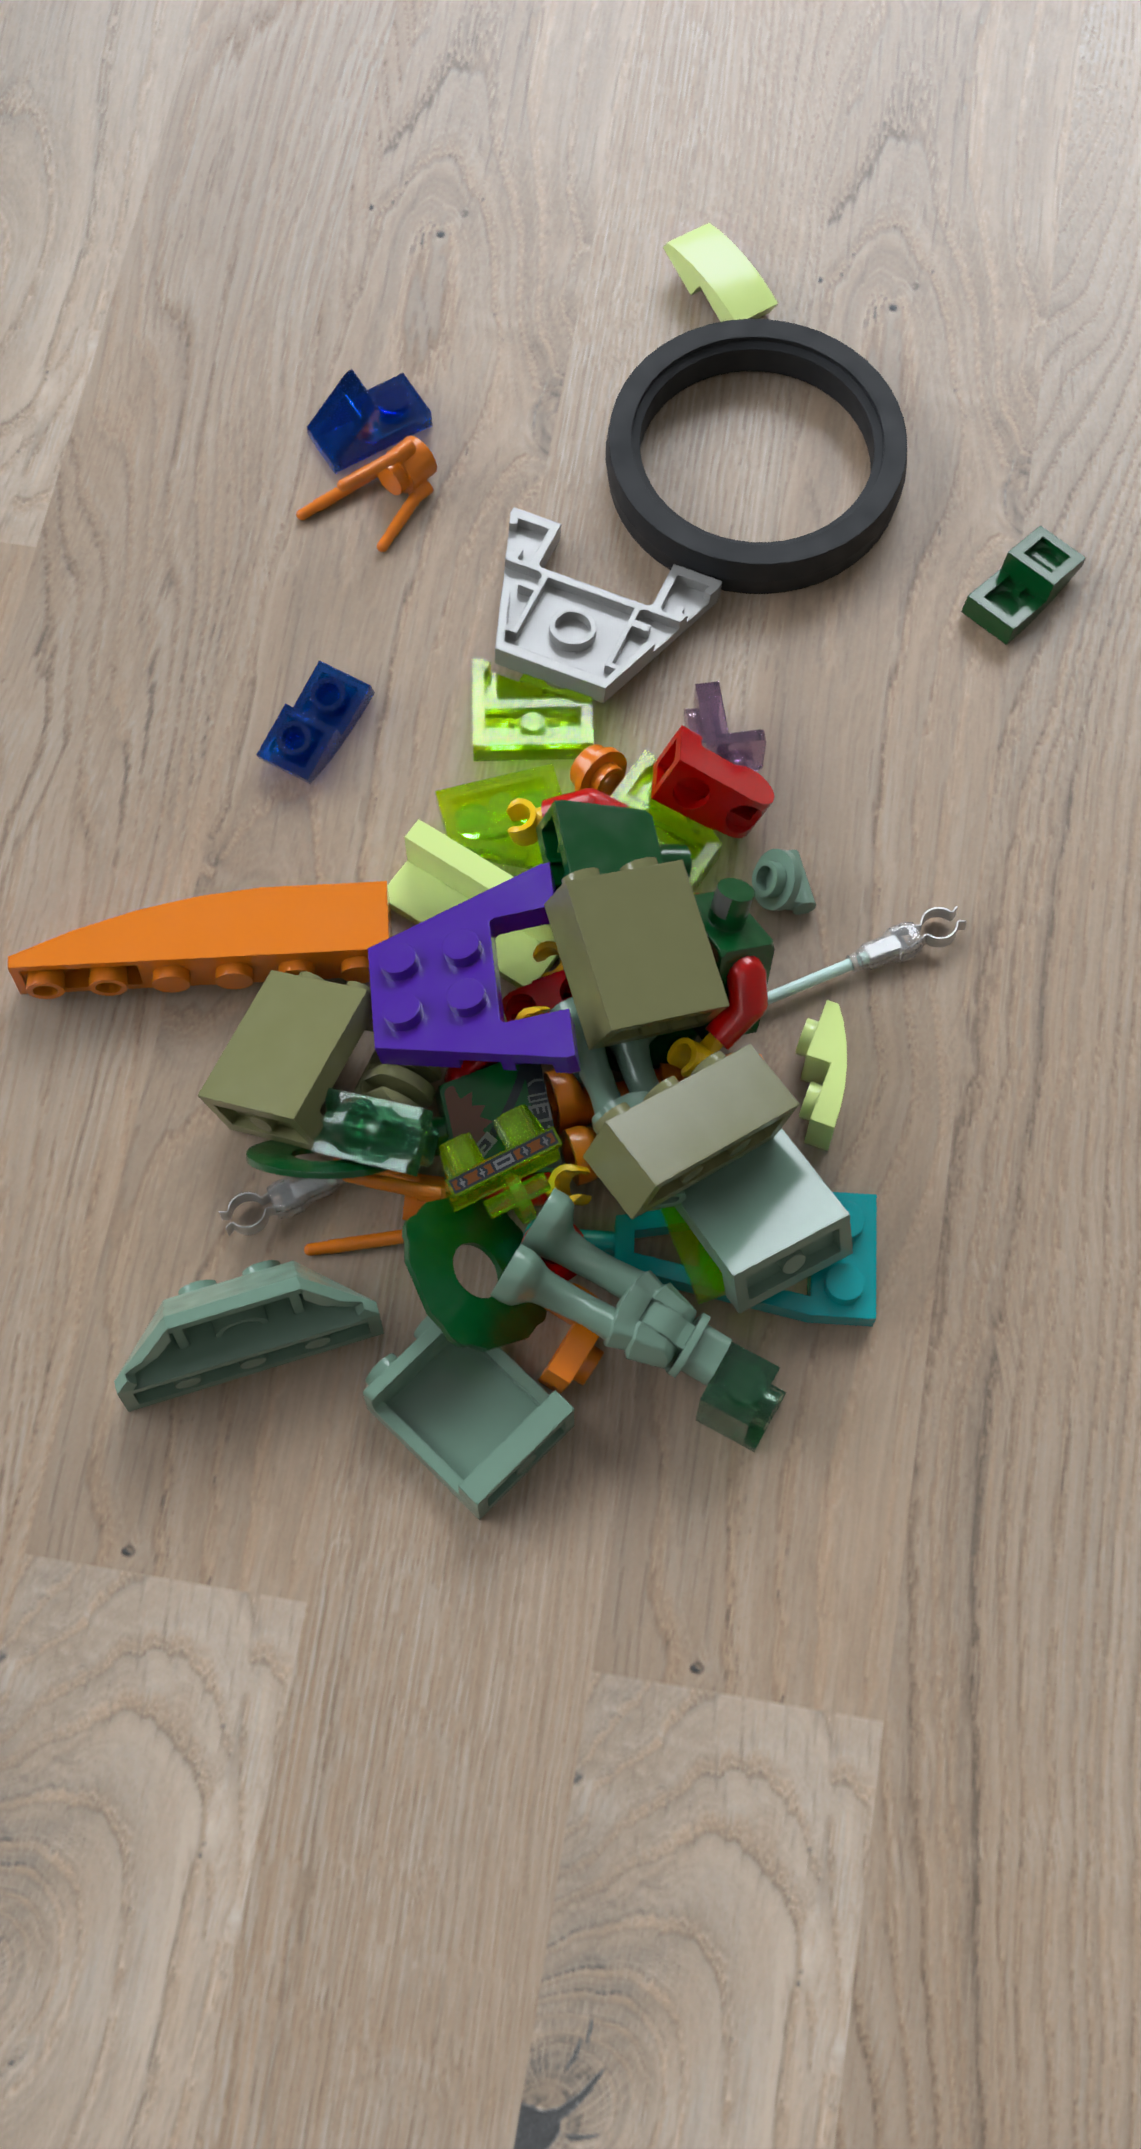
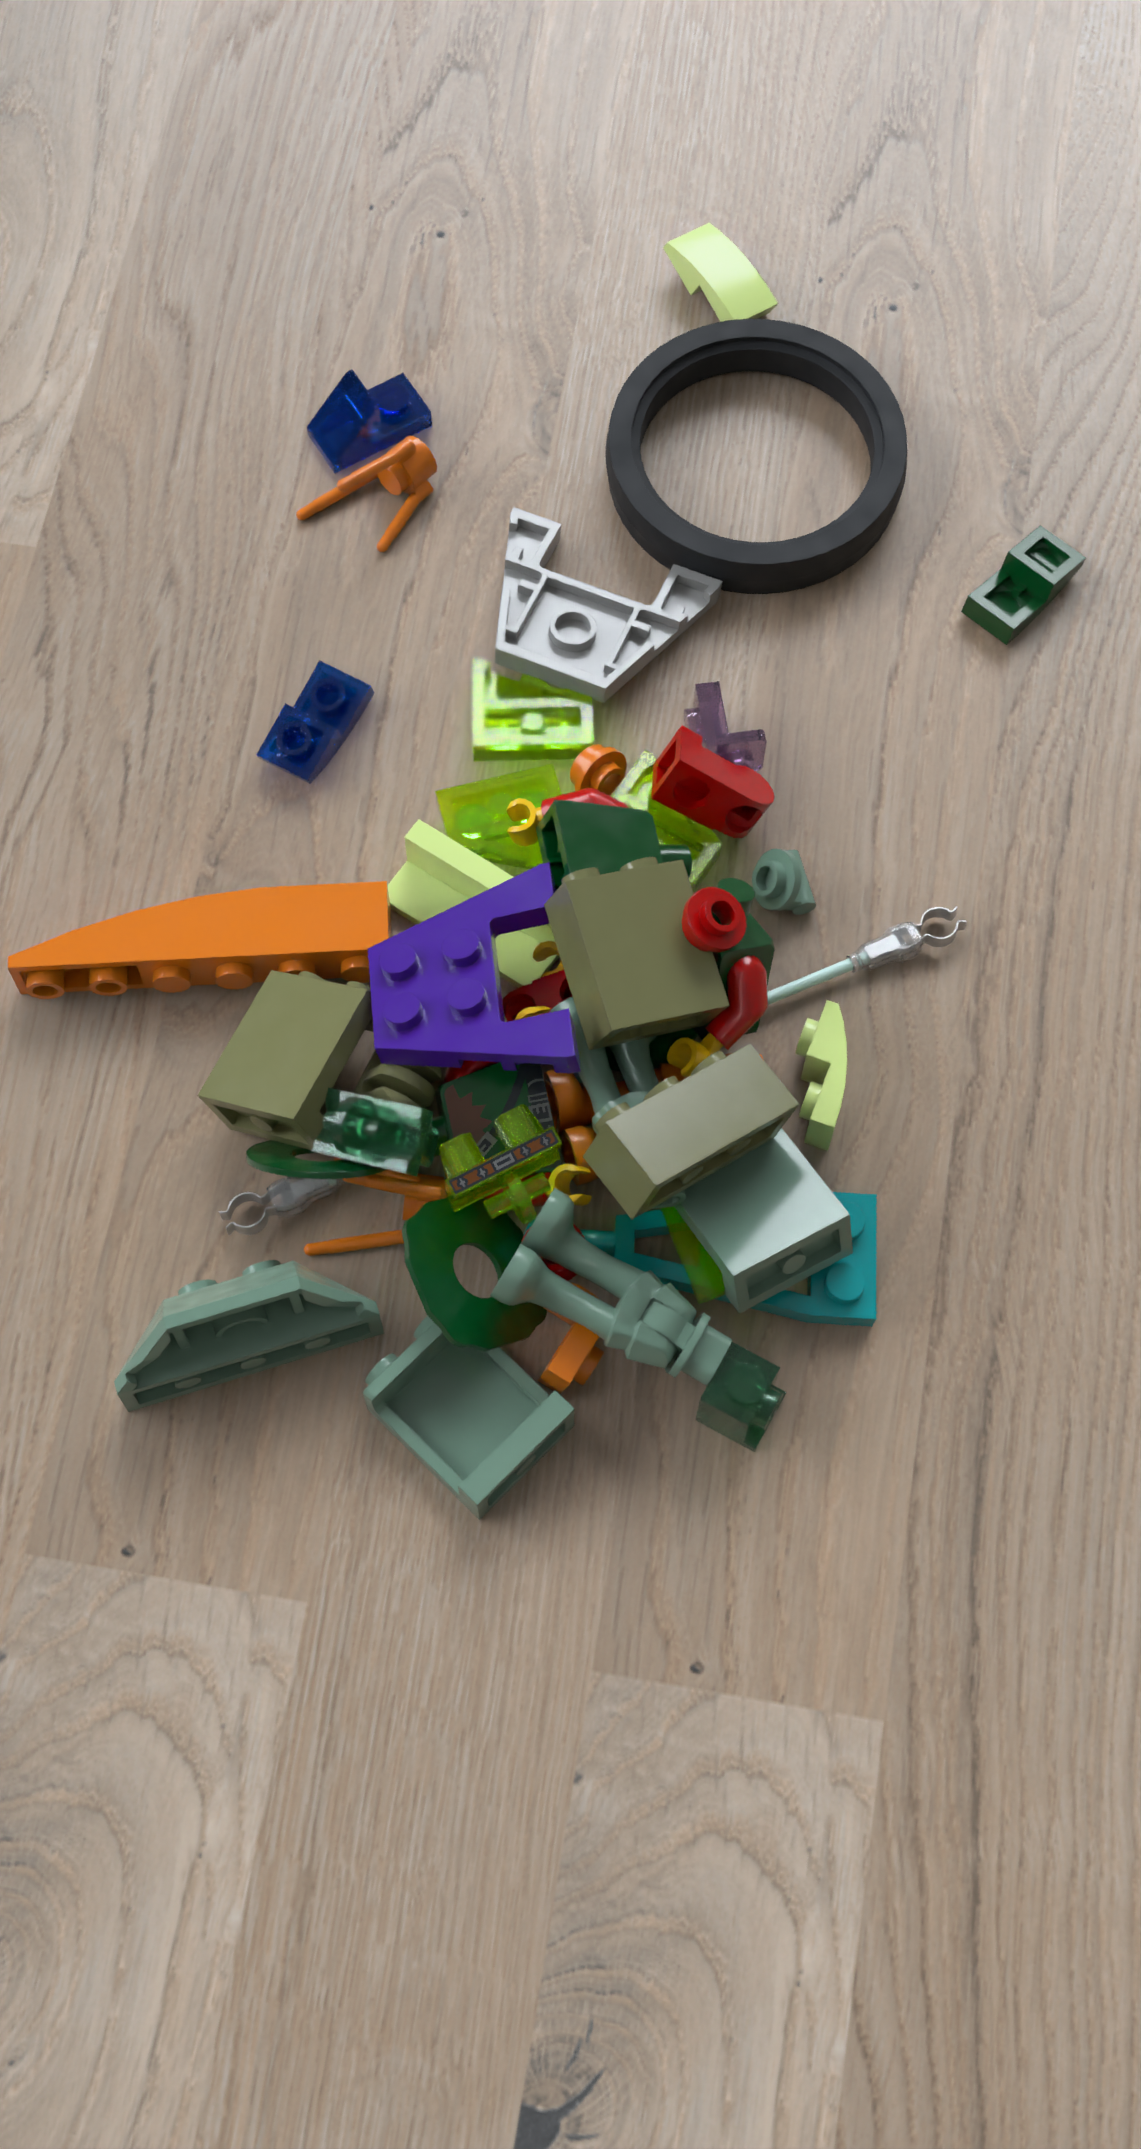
(701, 927): none -> red plate

